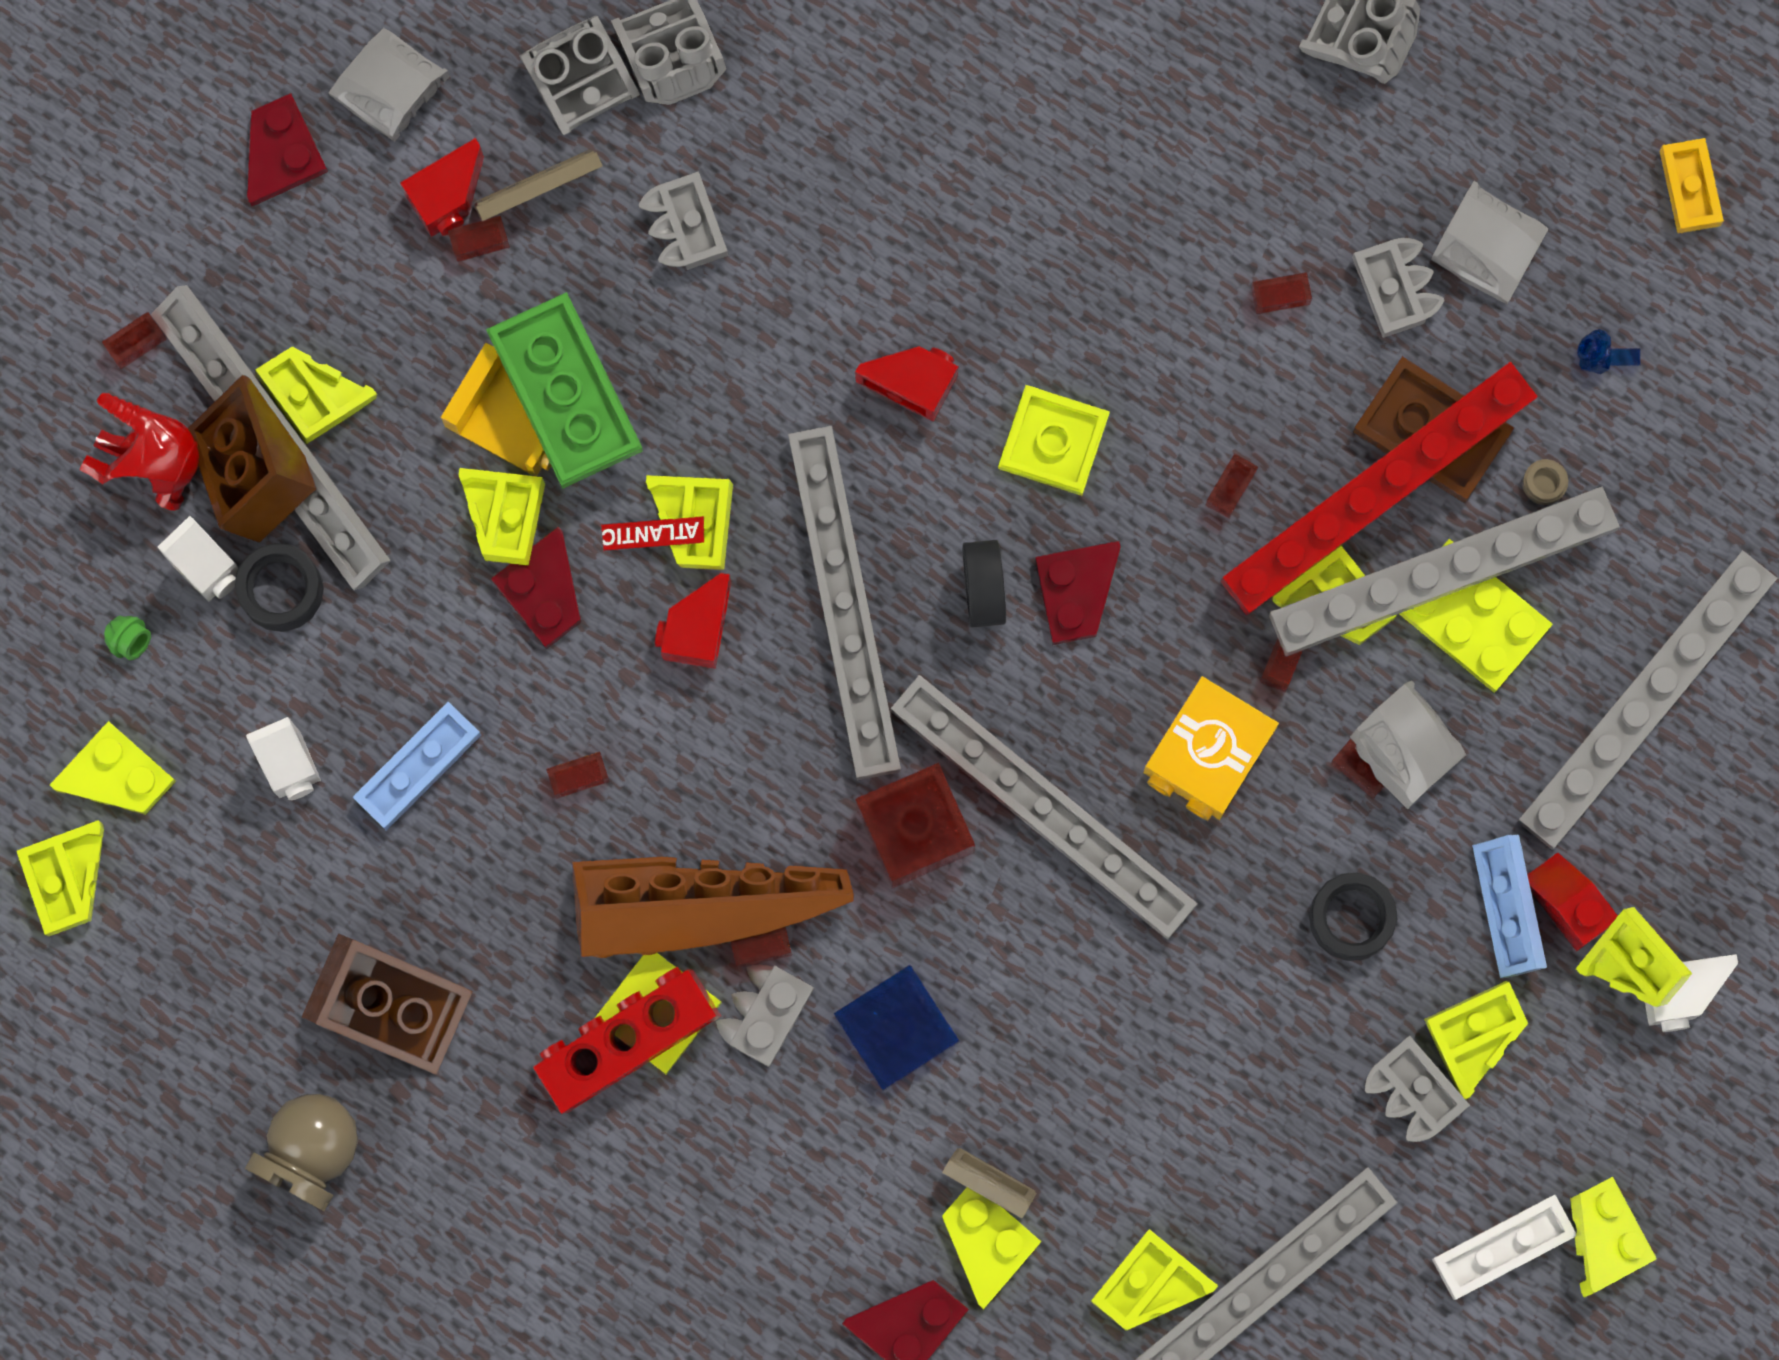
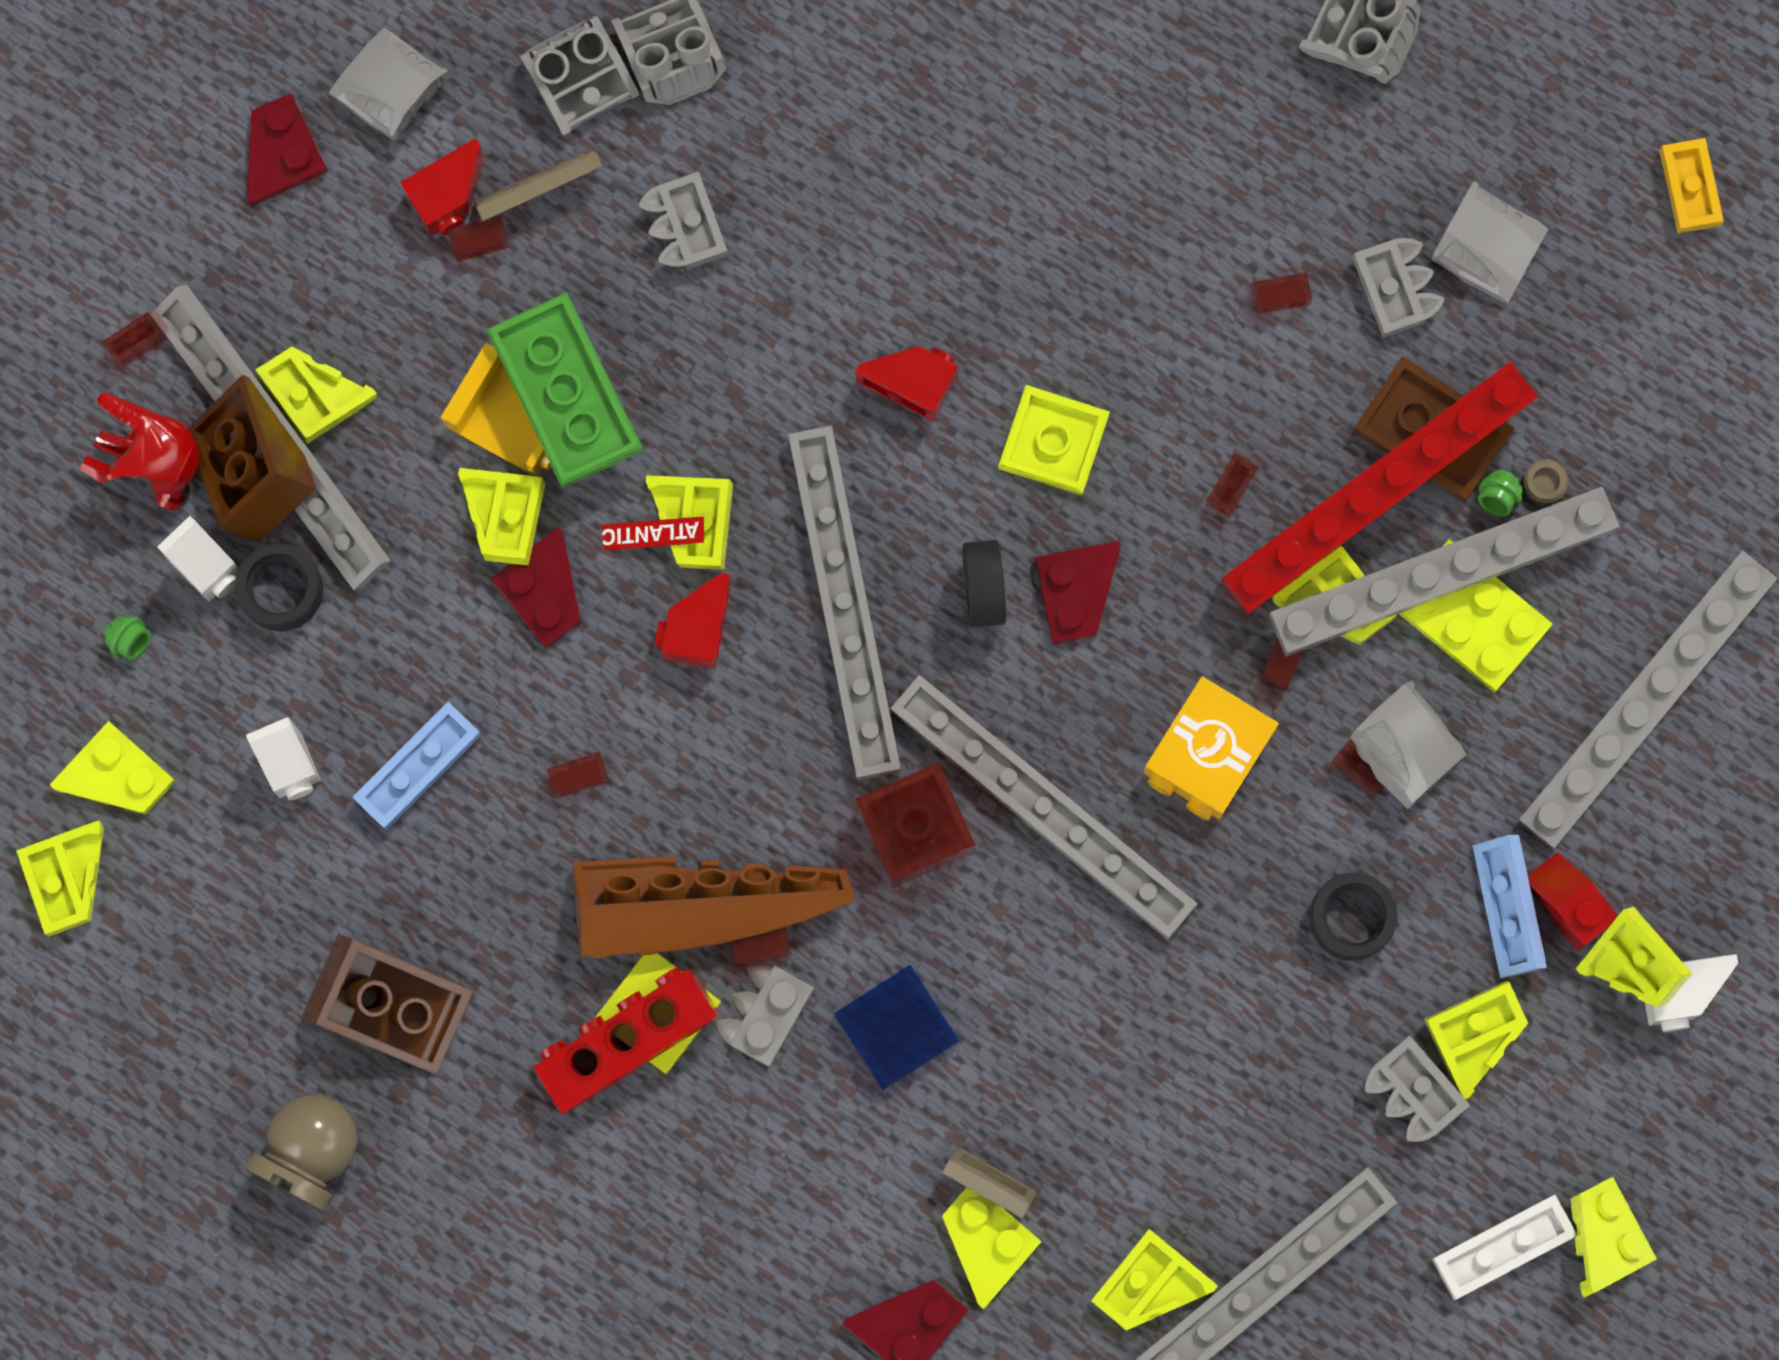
(1500, 493): none -> bright green plate
(1598, 355): clear blue plate -> none

